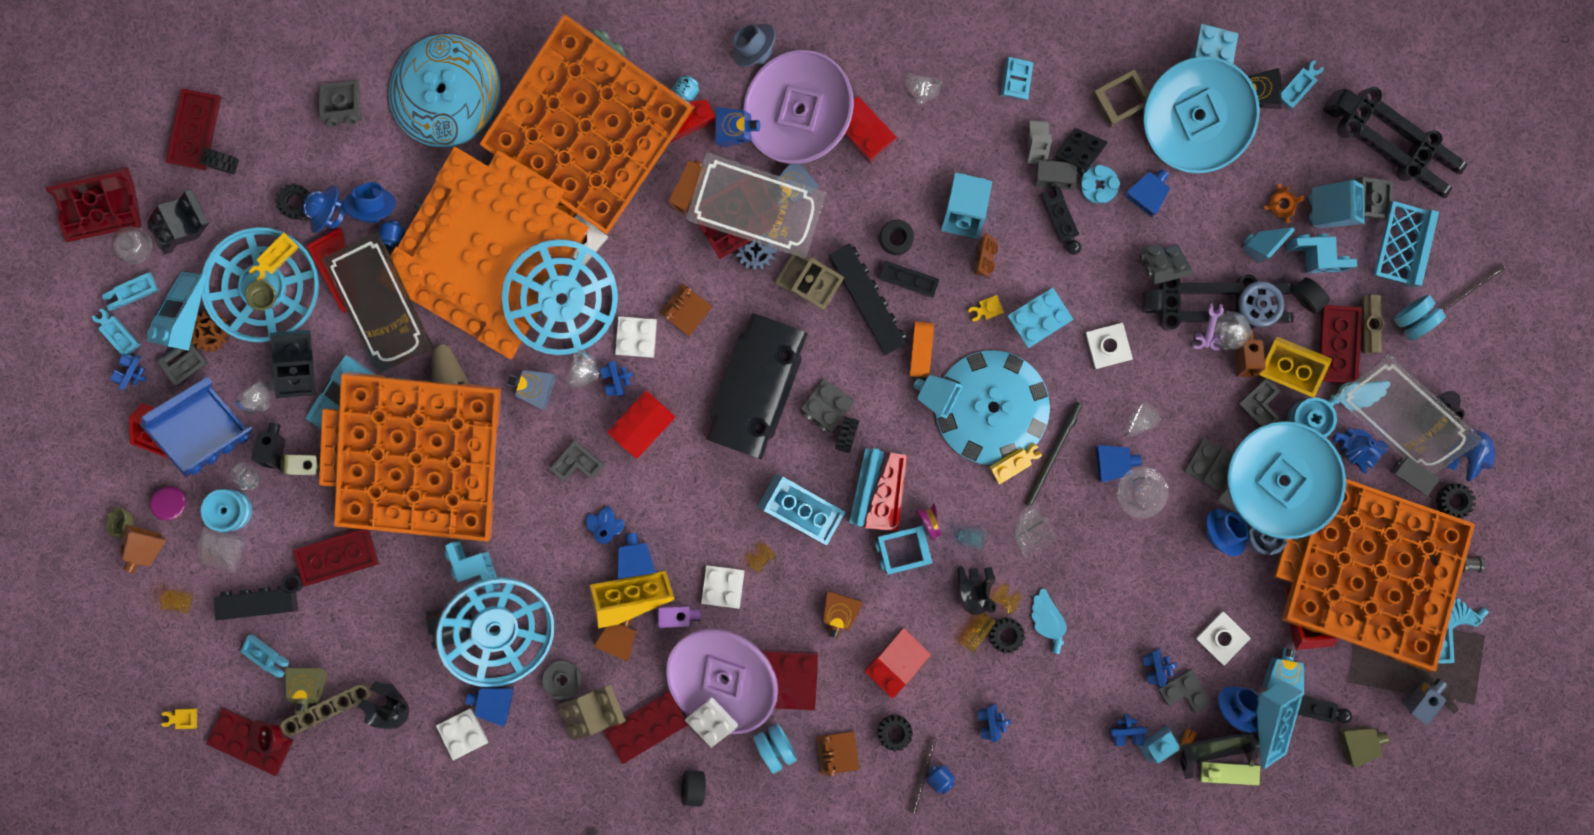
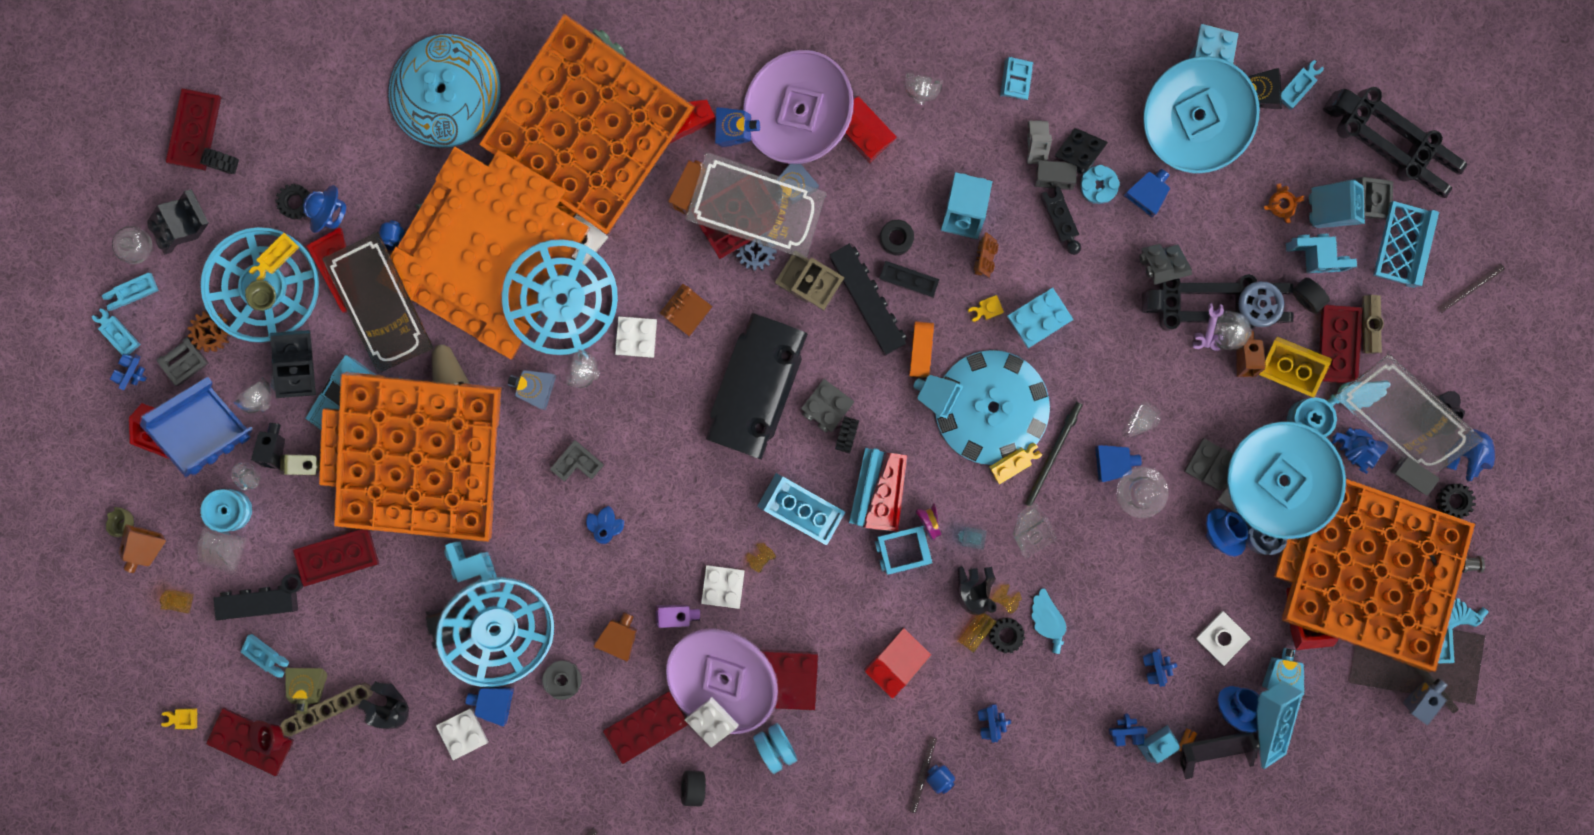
(96, 203): dark red piece -> none
(168, 503): magenta piece -> none
(177, 315): medium azure slope -> none
(340, 103): dark grey plate -> none
(369, 203): blue helmet -> none
(591, 712): dark tan bracket -> none
(612, 371): blue hips -> none
(629, 597): yellow slope -> none
(634, 558): blue torso -> none
(641, 424): red slope -> none
(686, 88): medium azure head -> none
(754, 45): sand blue helmet -> none
(837, 753): dark orange hinge -> none
(840, 612): dark orange torso -> none
(895, 744): black tyre -> none
(1103, 358): white piece -> none
(1105, 106): dark tan window -> none
(1185, 686): dark grey plate -> none
(1229, 773): yellowish green hinge -> none
(1256, 403): dark grey plate -> none
(1265, 243): medium azure slope -> none
(1323, 710): black plate -> none
(1362, 744): olive torso -> none
(1419, 317): medium azure wheel -> none

